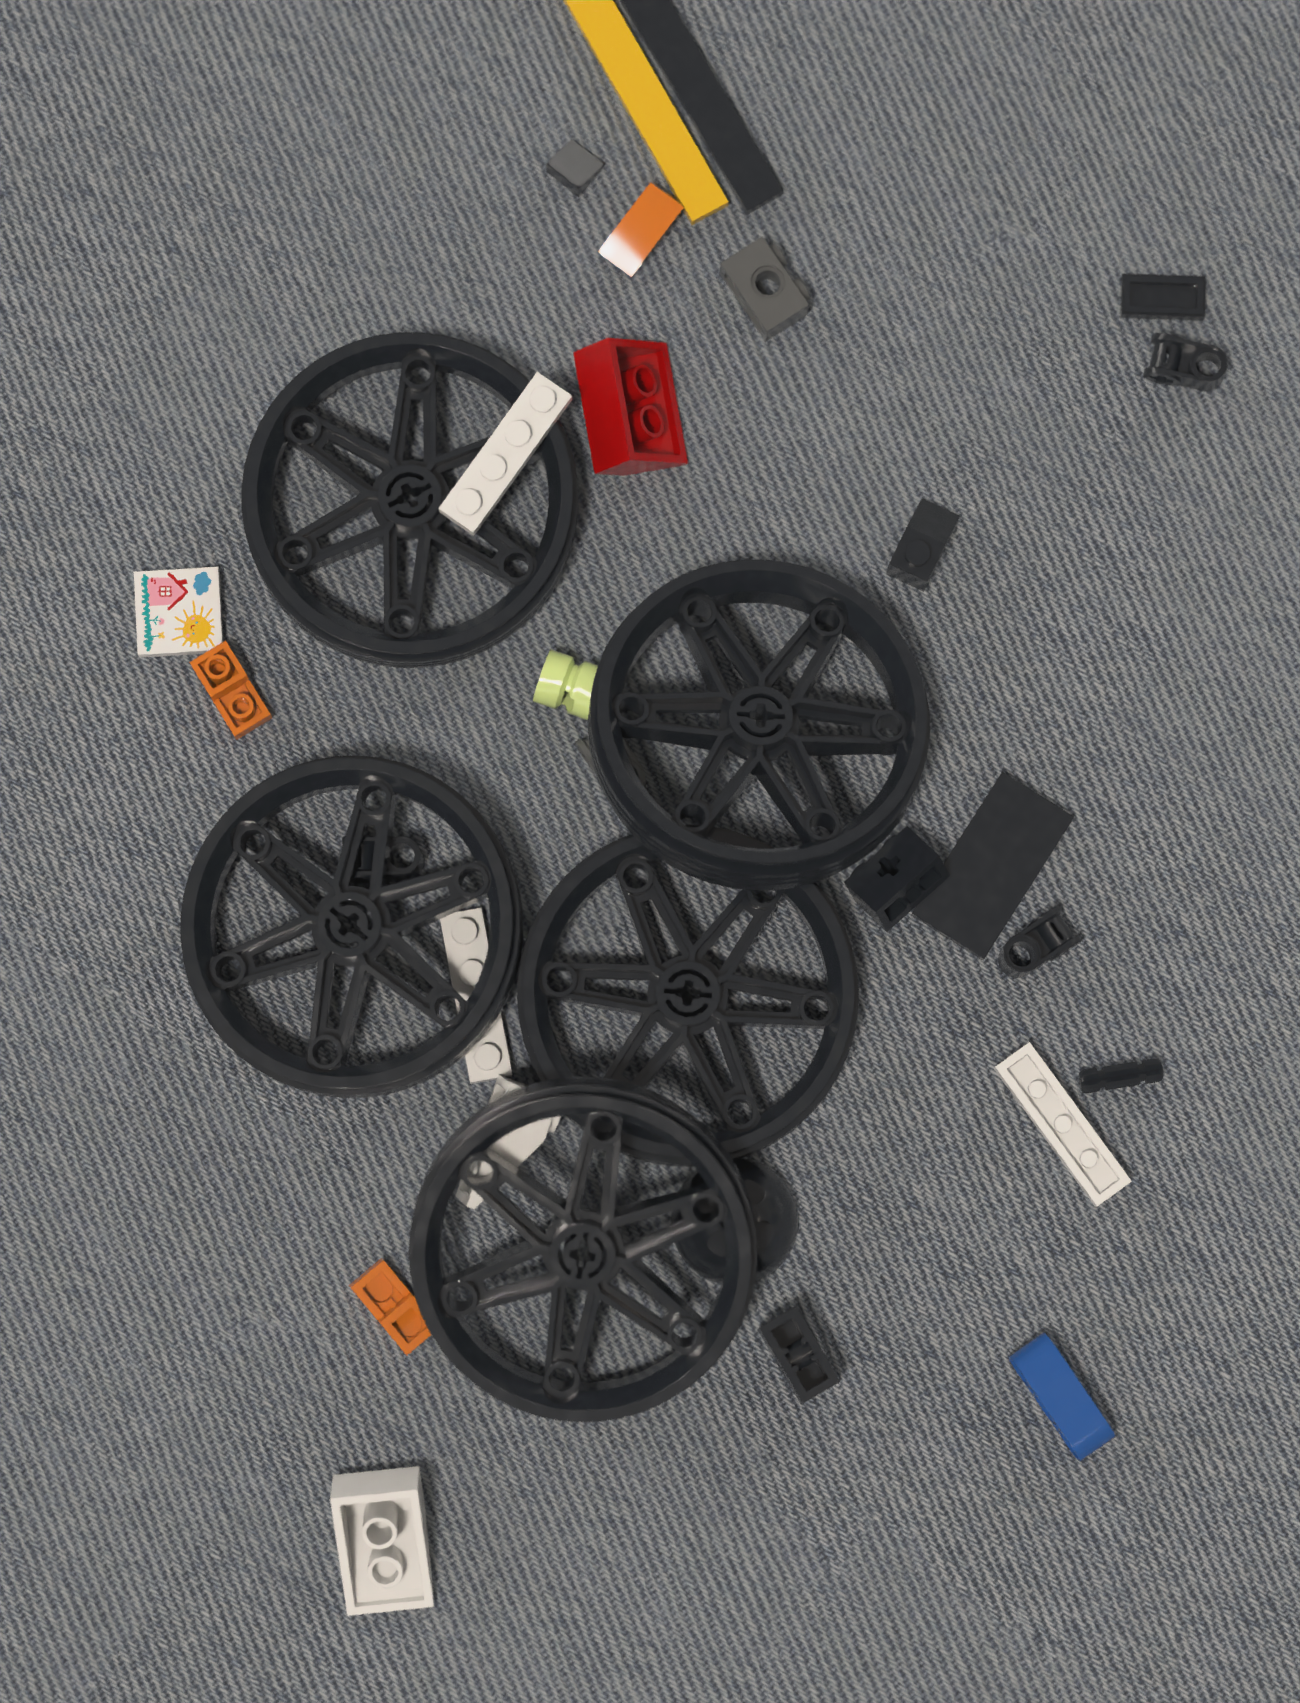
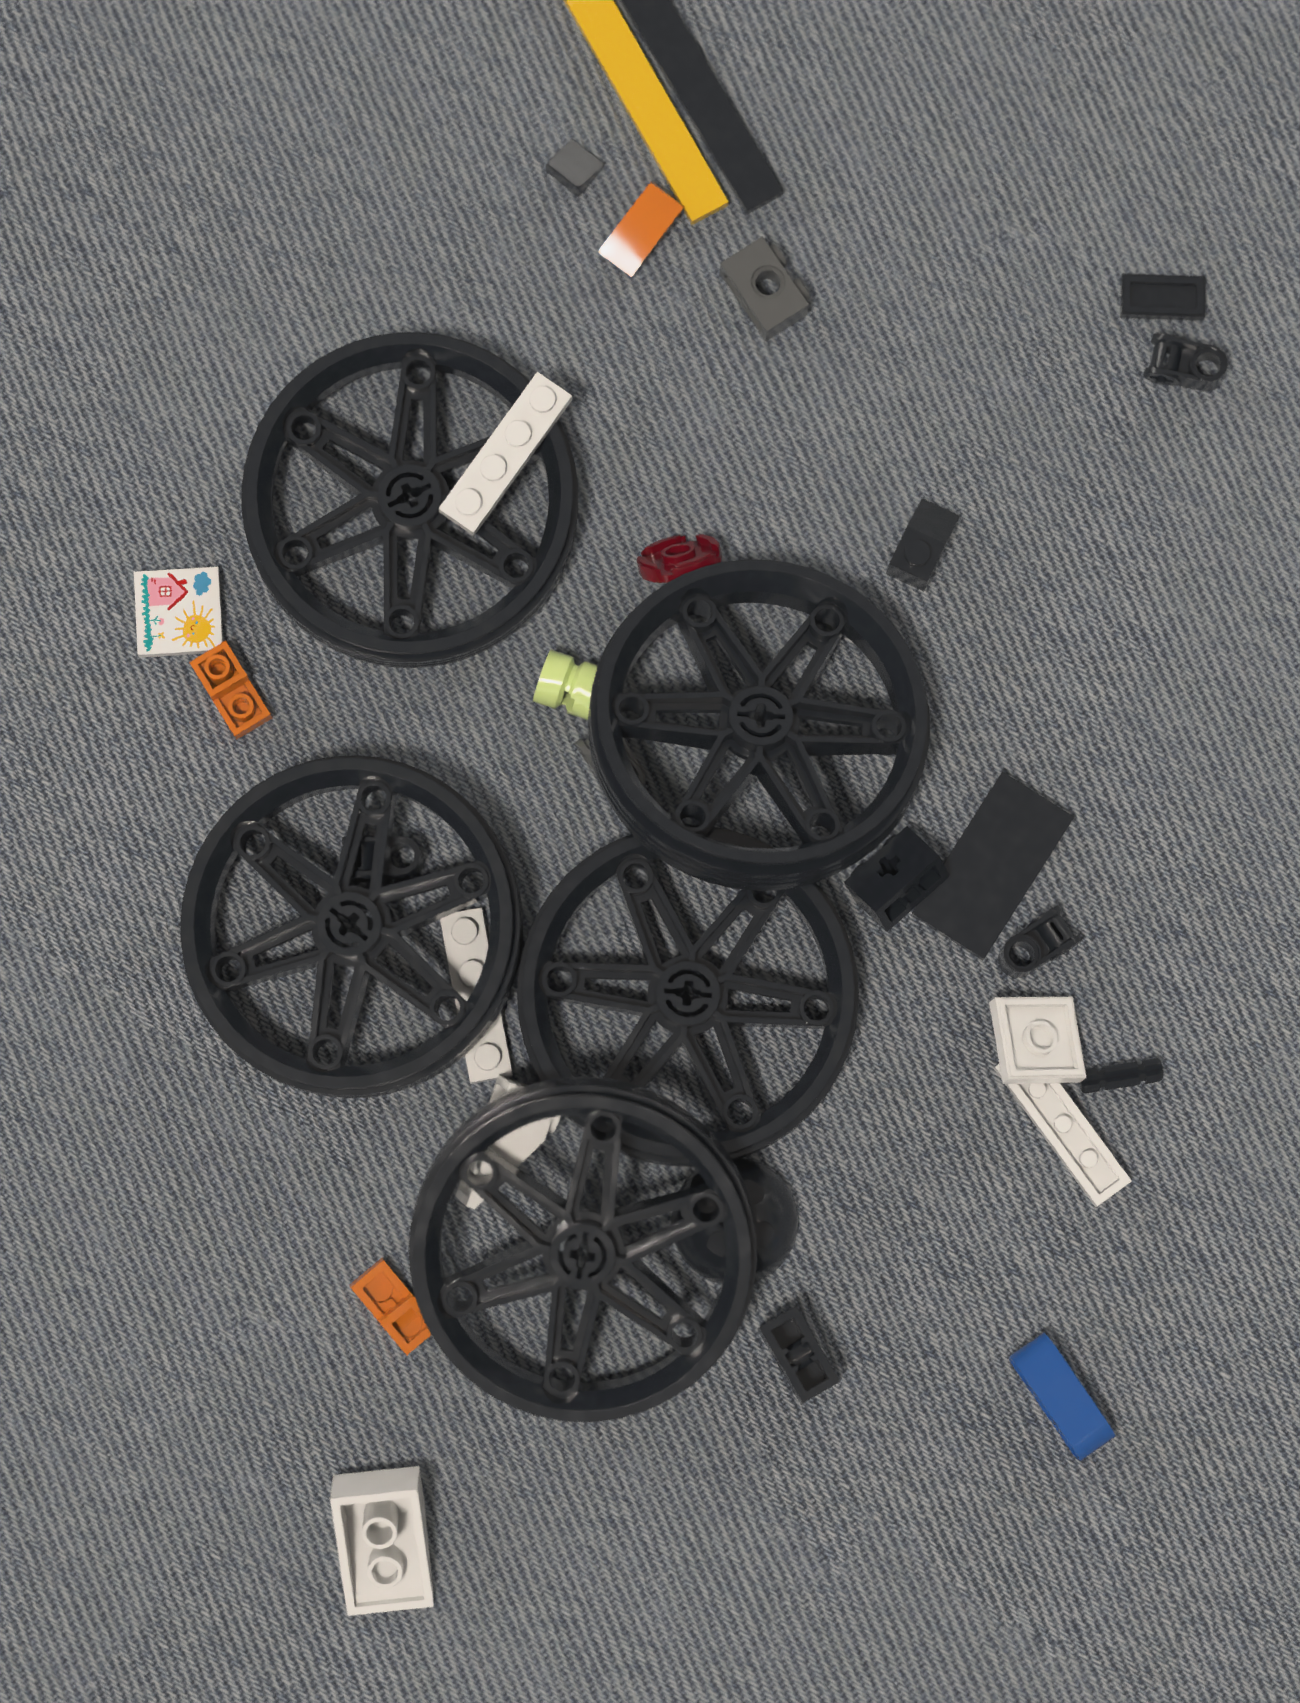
(630, 406): red slope -> none
(676, 556): none -> dark red tile
(1037, 1040): none -> white tile

